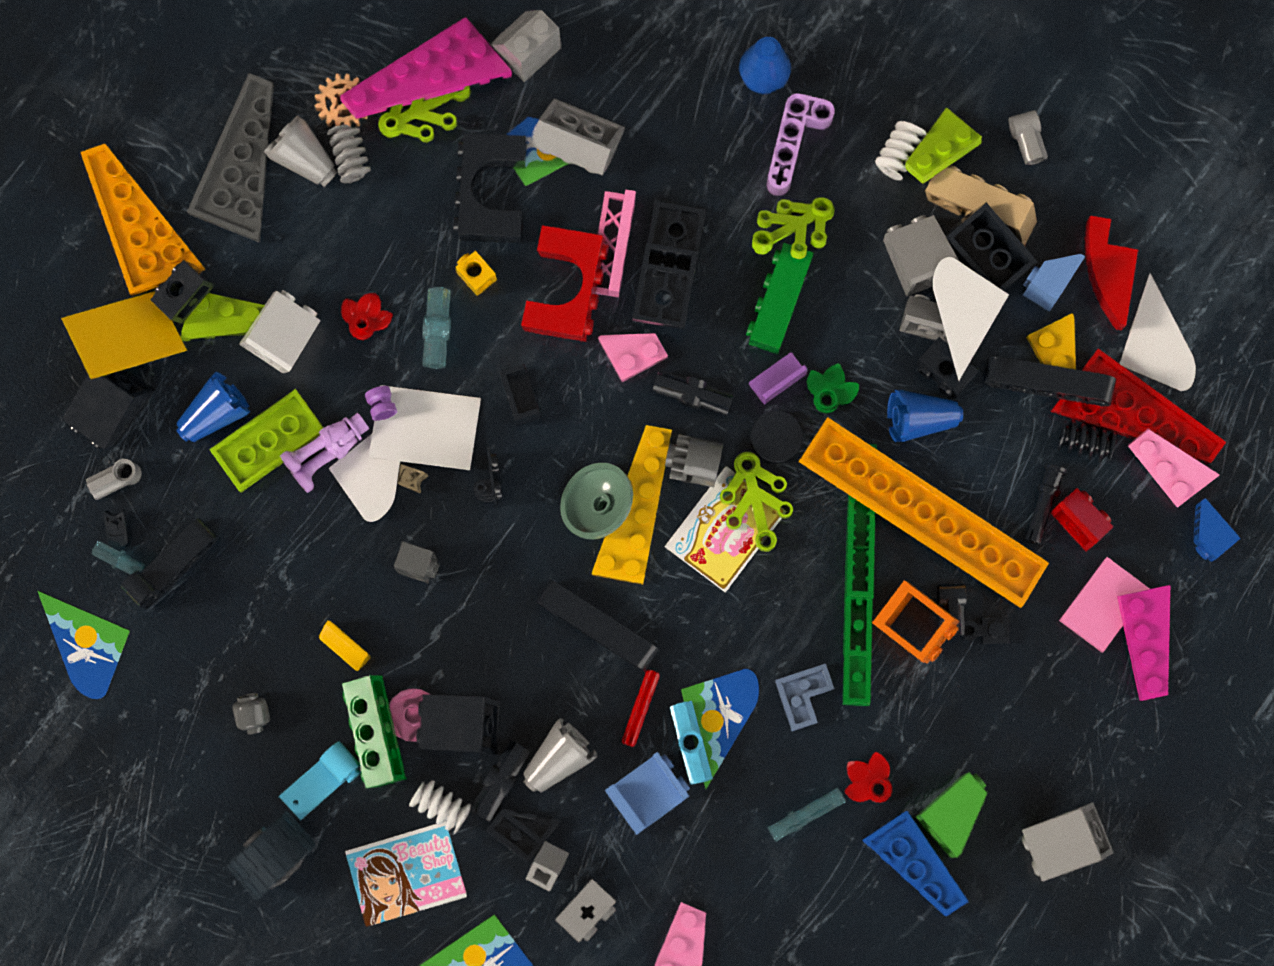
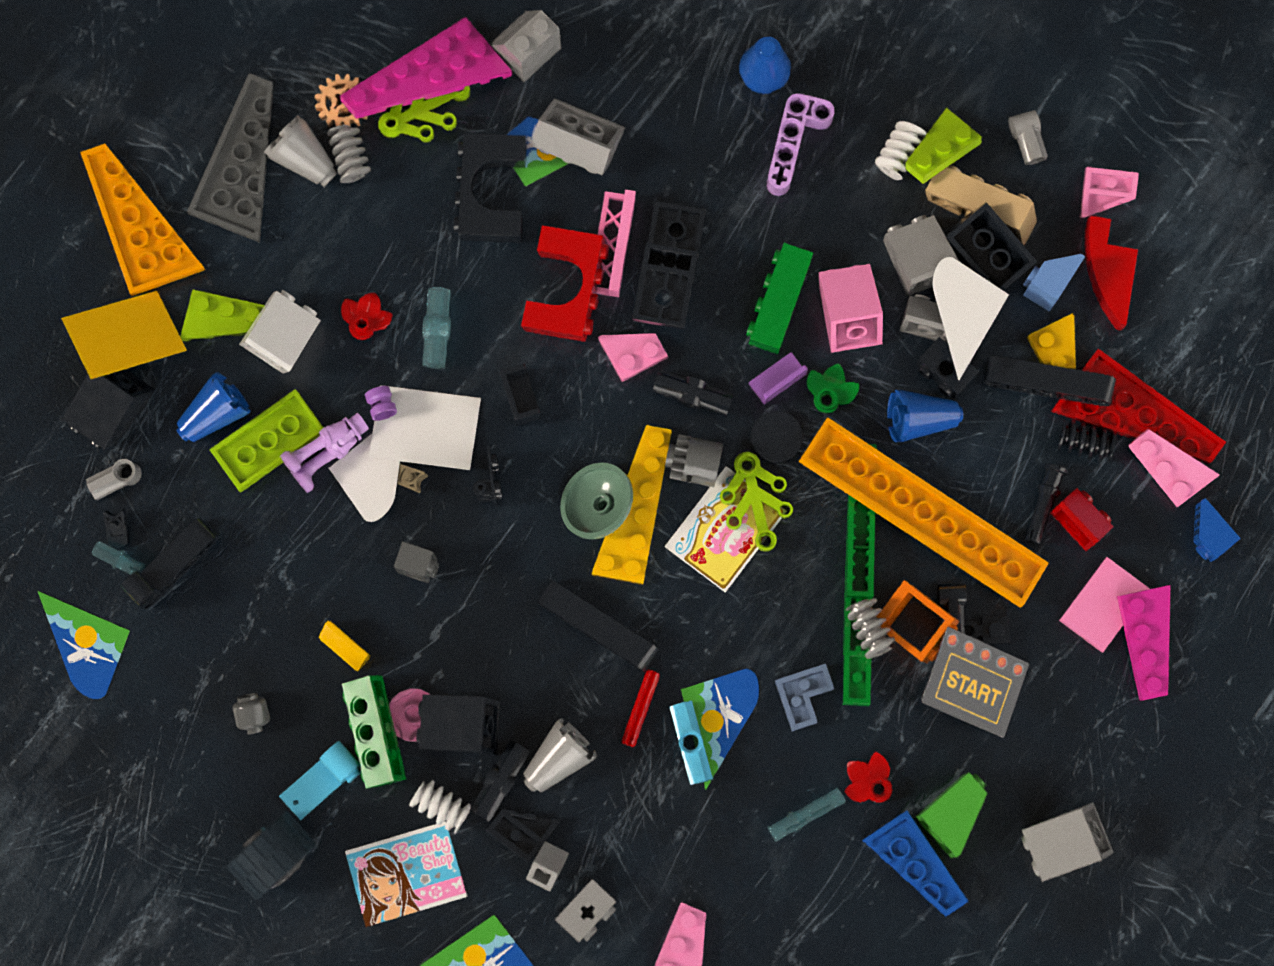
(195, 285): black brick -> none
(480, 282): yellow brick -> none
(648, 792): medium blue panel -> none
(819, 211): lime plant -> none
(851, 308): none -> bright pink slope
(870, 628): none -> light grey piece
(975, 682): none -> sticker
(1106, 189): none -> bright pink wing
(1156, 343): white sticker -> none

